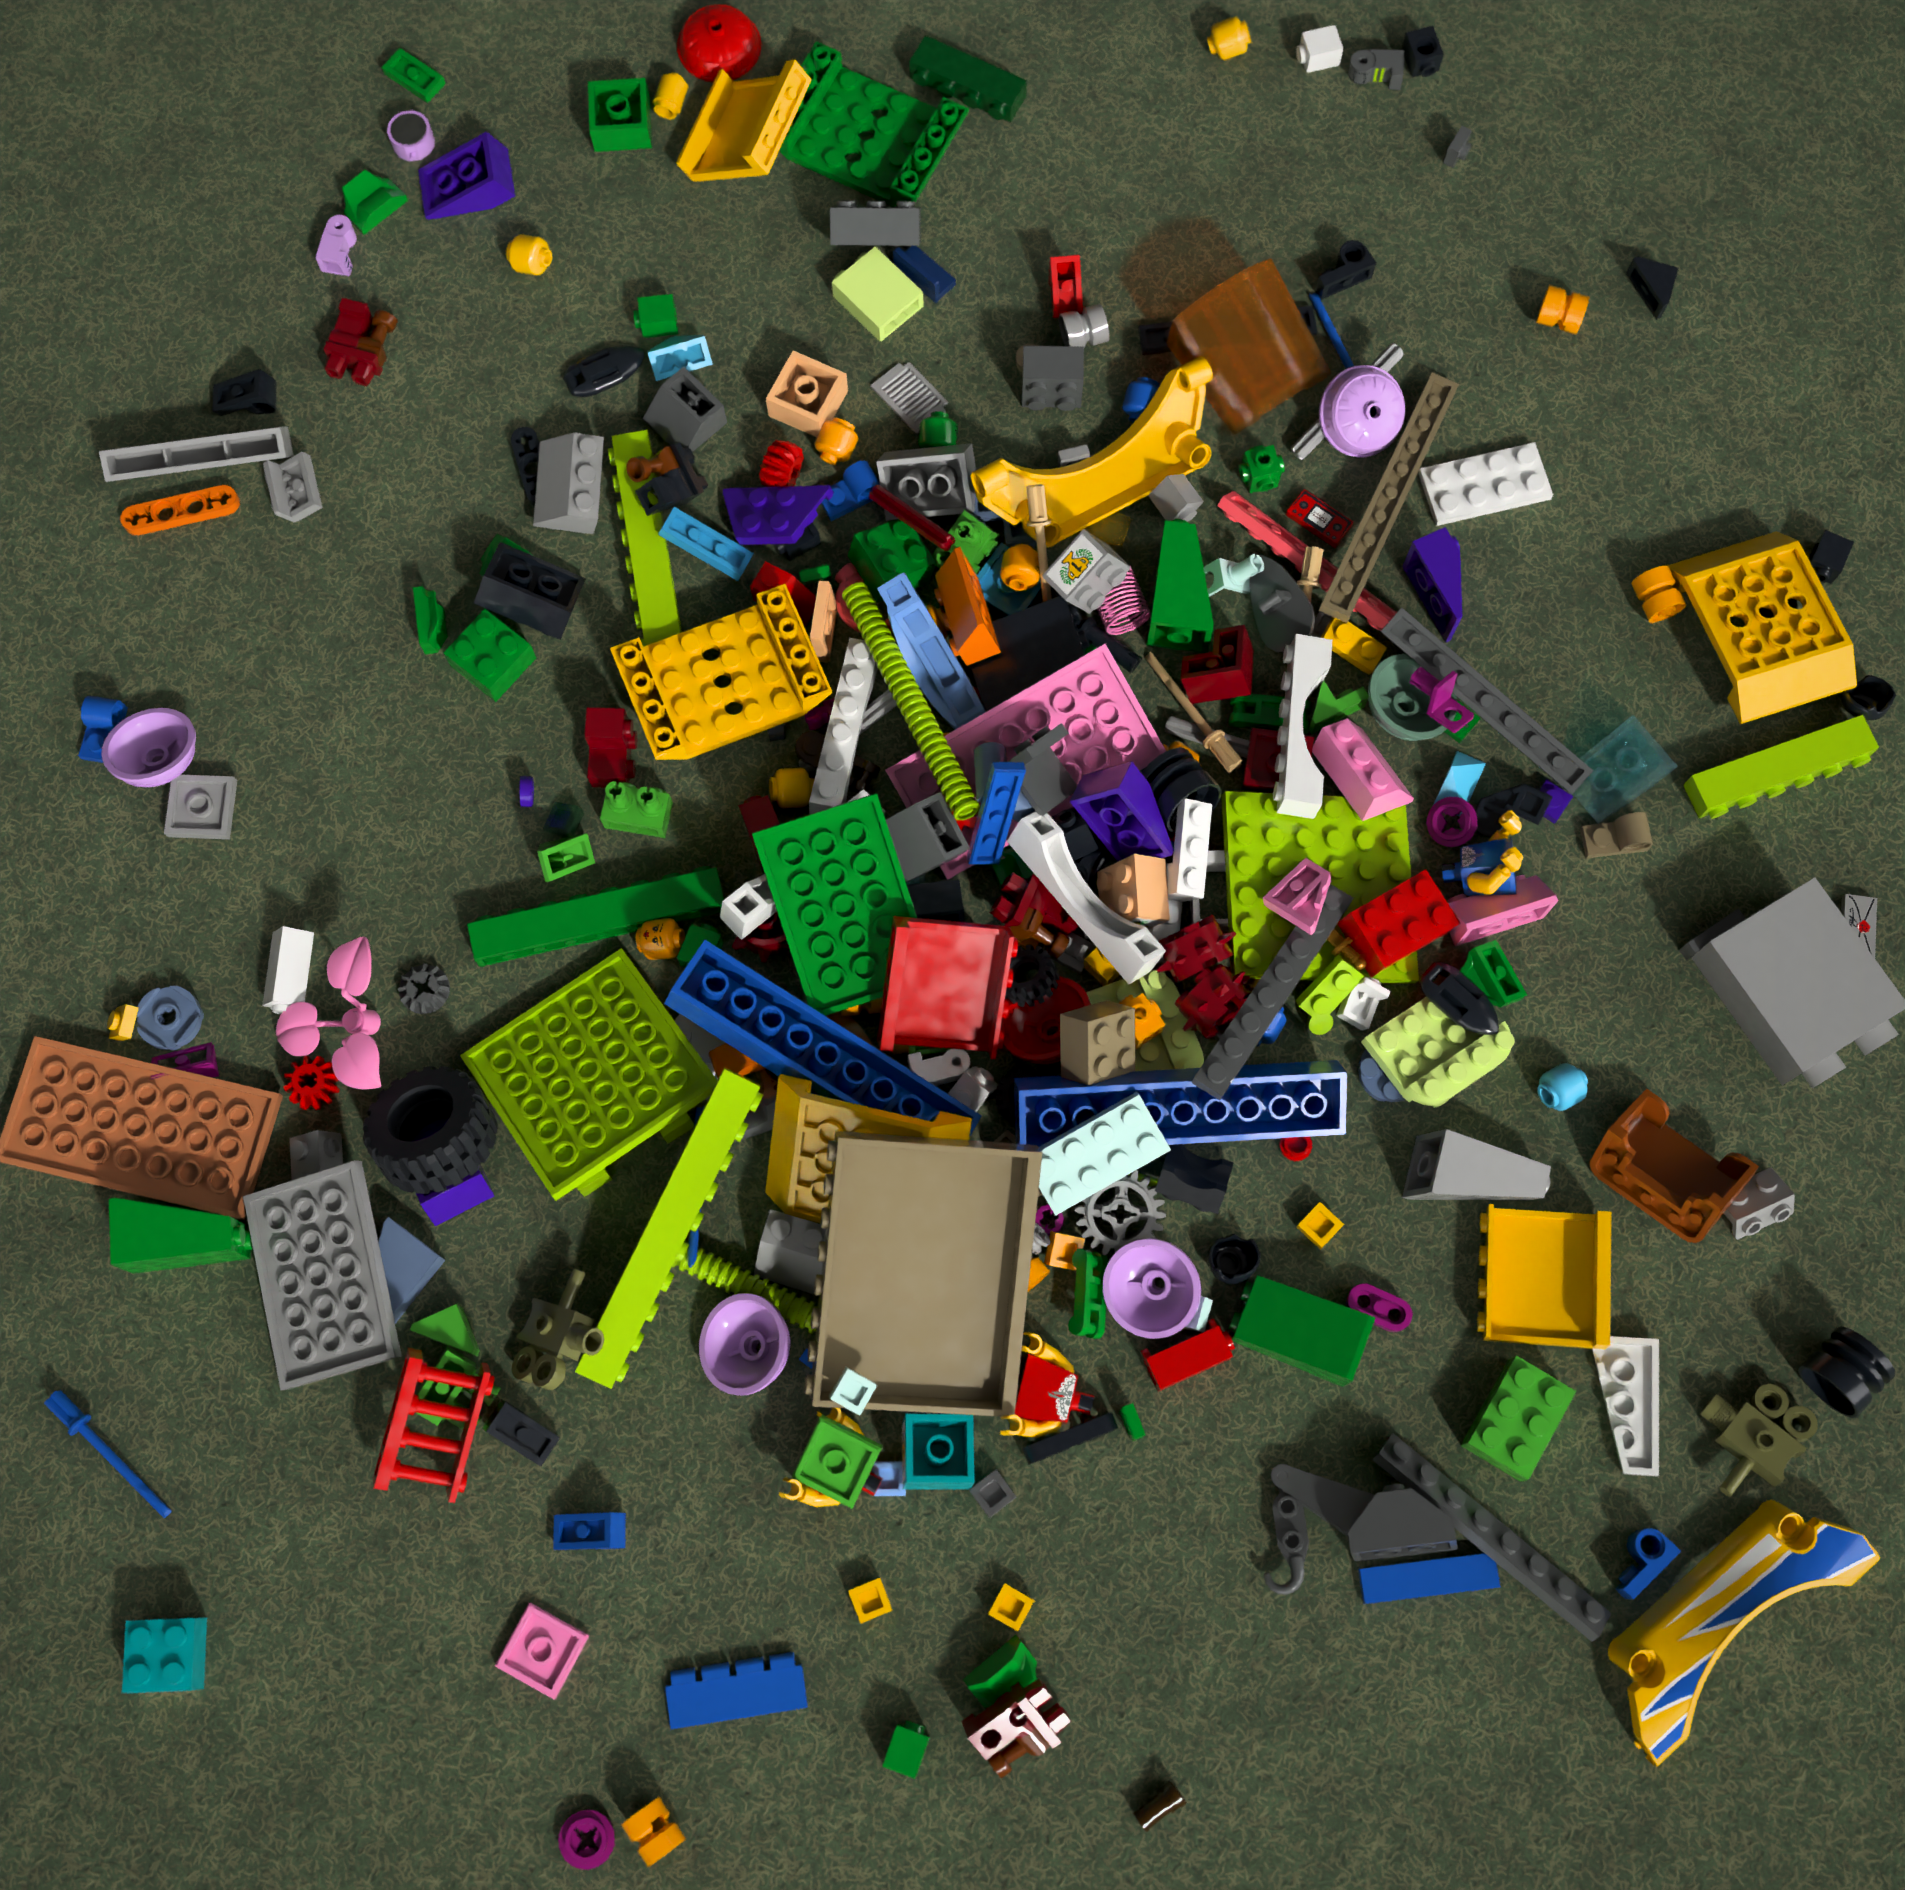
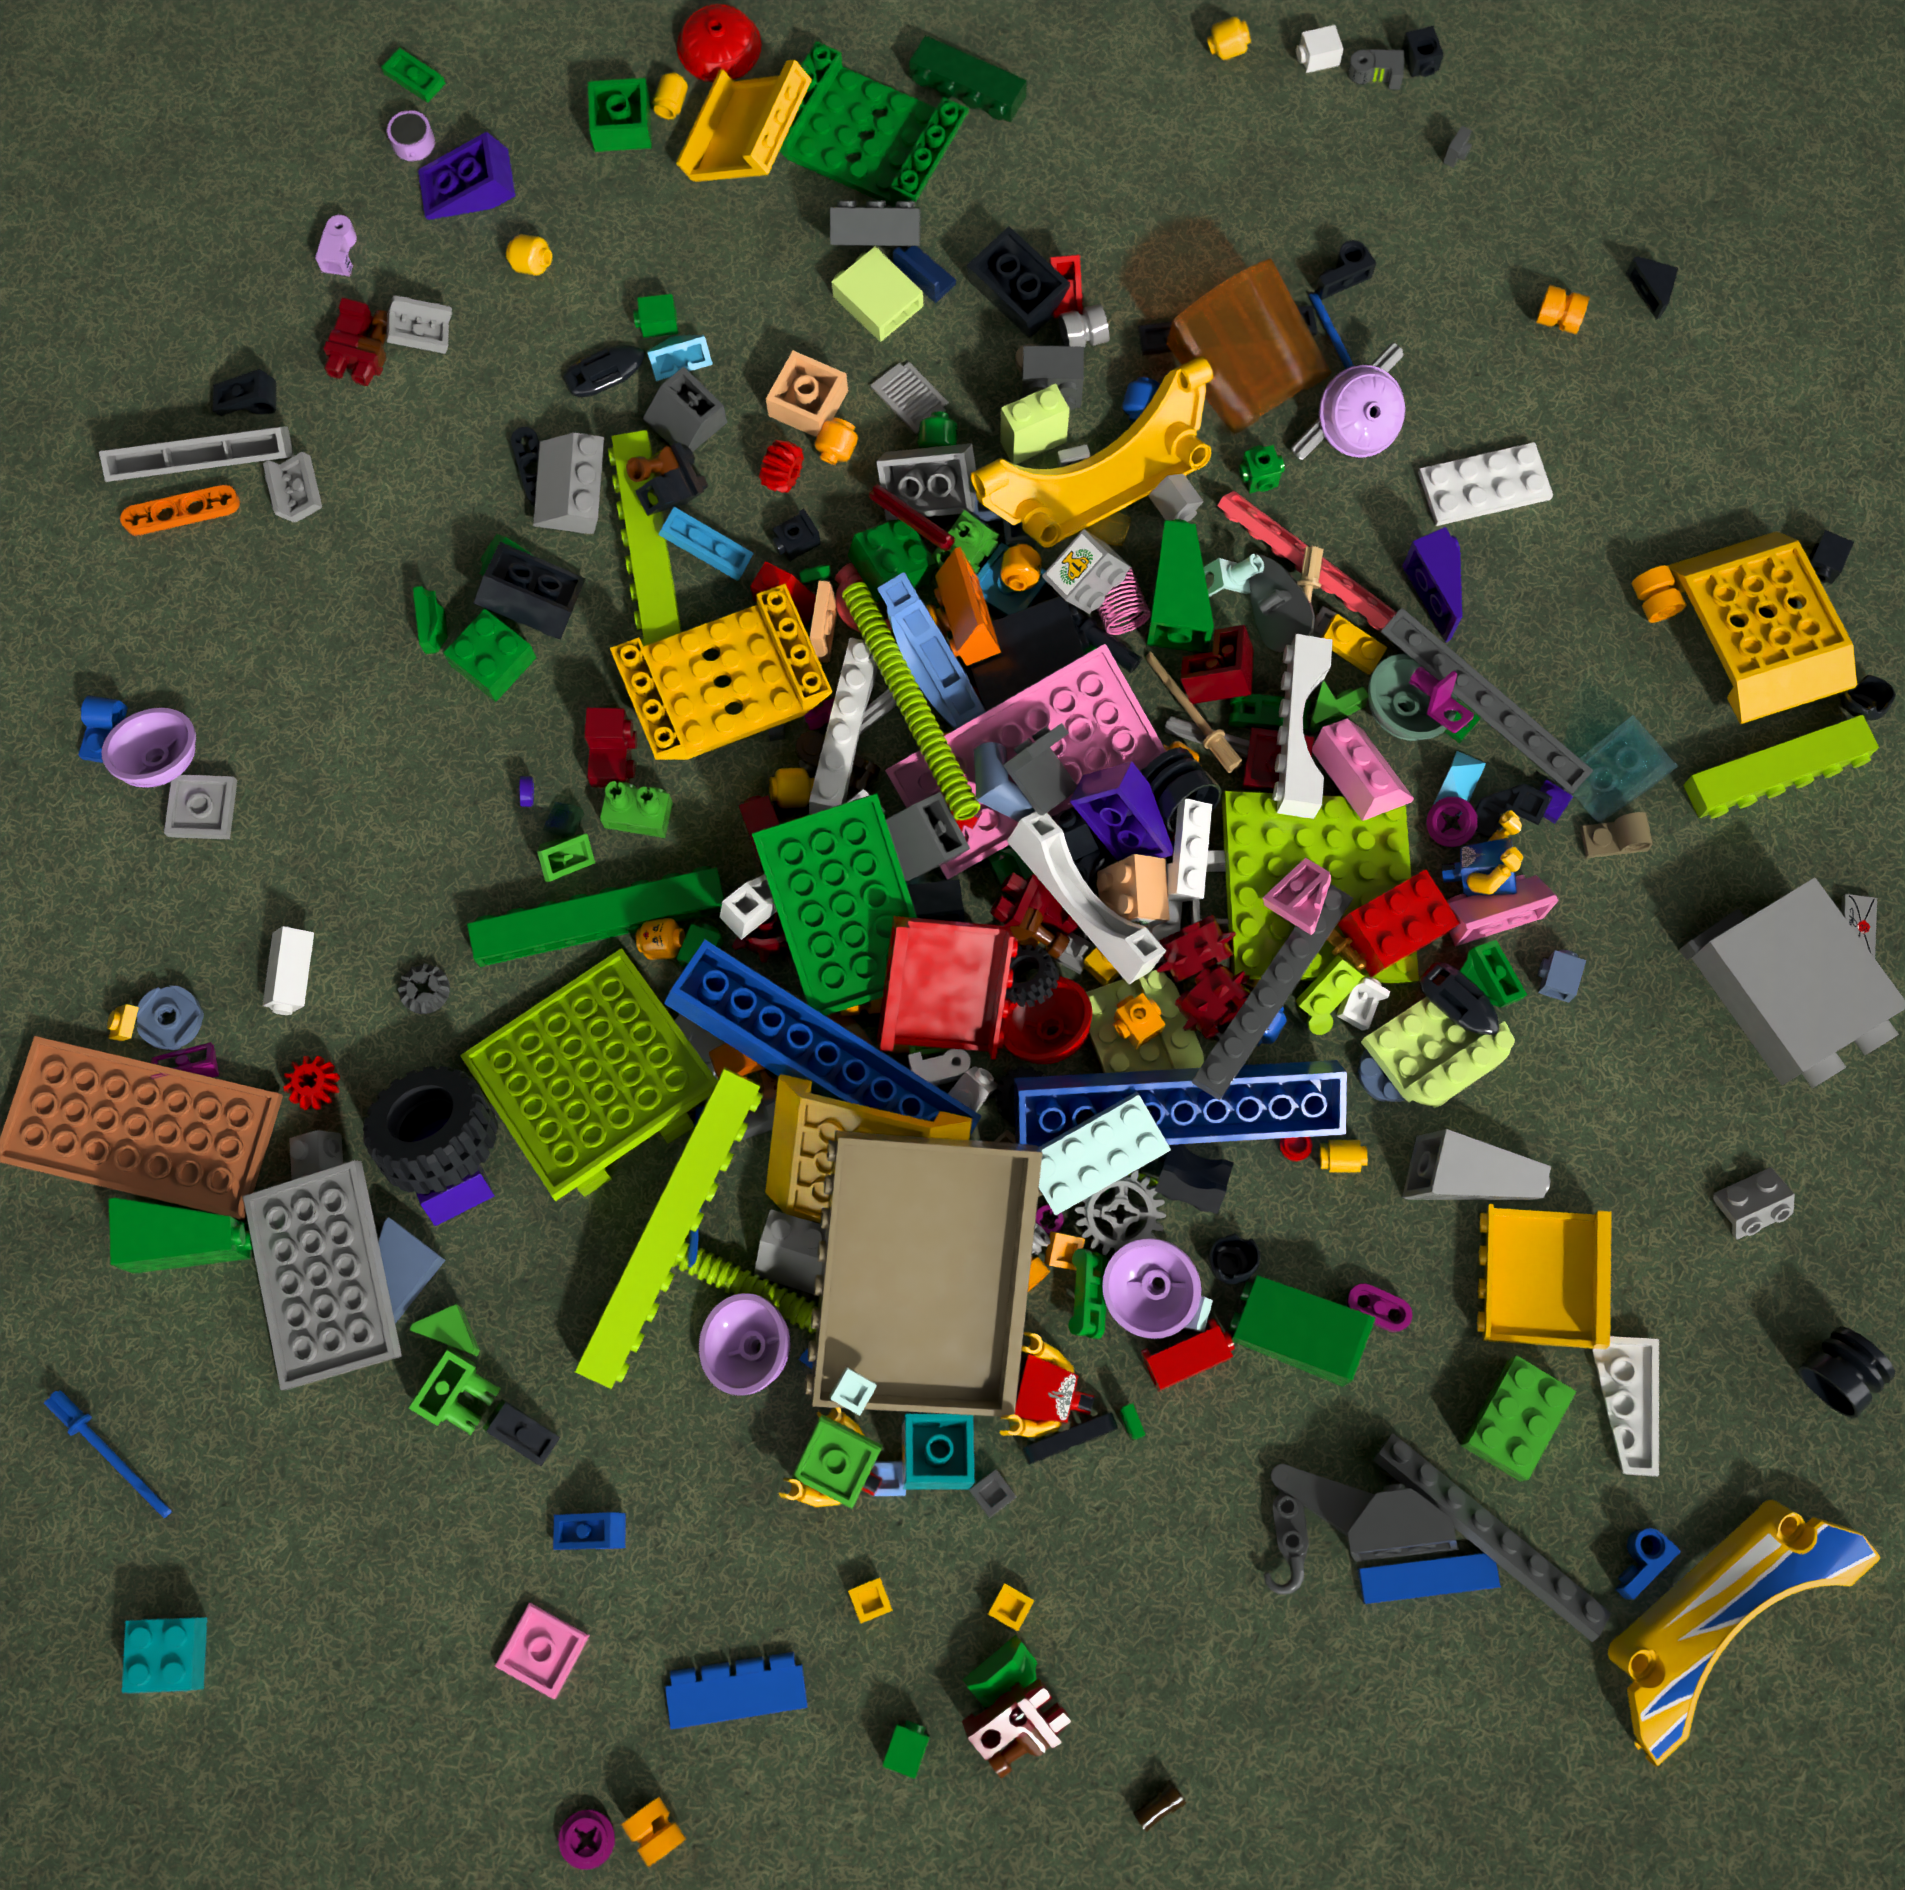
(358, 1059): bright pink plant -> none
(371, 200): green slope -> none
(407, 1403): red fence -> none
(418, 324): none -> light grey bracket
(559, 1334): olive piece -> none
(773, 513): dark purple wing -> none
(851, 491): blue plate -> none
(996, 812): blue tile -> none
(1018, 281): none -> black slope
(1034, 424): none -> yellowish green brick
(1039, 518): tan piece -> none
(1097, 1042): dark tan brick -> none
(1319, 518): tile -> none
(1320, 1225): yellow plate -> none
(1343, 1156): none -> yellow brick
(1388, 498): dark tan plate -> none
(1561, 975): none -> sand blue brick
(1562, 1087): medium azure head -> none
(1666, 1171): dark orange windscreen -> none
(1755, 1438): olive piece -> none

